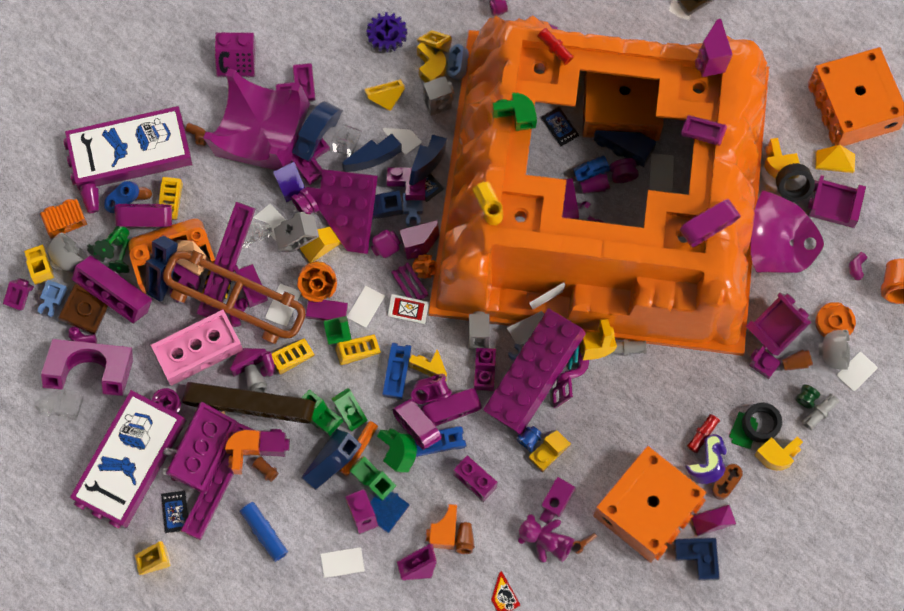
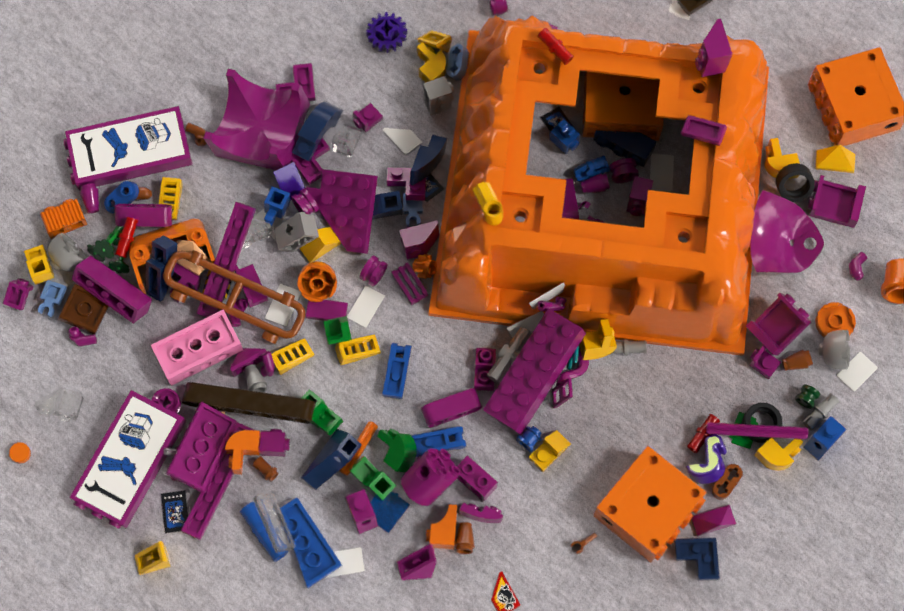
(20, 453): none -> orange tile
(67, 354): magenta arch -> none
(126, 237): none -> red pin
(235, 52): magenta slope -> none
(274, 522): none -> clear tile
(276, 204): none -> blue brick
(311, 548): none -> blue wing
(349, 409): green slope -> none
(367, 117): none -> magenta bracket
(373, 154): dark blue slope -> none
(373, 271): none -> magenta wheel
(385, 243): magenta head -> none
(386, 94): yellow slope -> none
(408, 309): sticker -> none
(416, 424): magenta beam -> none
(429, 476): none -> magenta cylinder
(431, 368): yellow slope -> none
(434, 388): magenta piece -> none
(479, 330): light grey brick -> none
(488, 515): none -> magenta slope
(508, 355): none -> light grey piece
(520, 108): green brick -> none
(557, 544): magenta piece -> none
(558, 305): none -> magenta arm
(559, 491): magenta torso -> none
(565, 137): none -> blue brick
(638, 196): none -> magenta brick
(710, 222): magenta beam -> none
(757, 430): none -> magenta axle
(826, 437): none -> blue torso

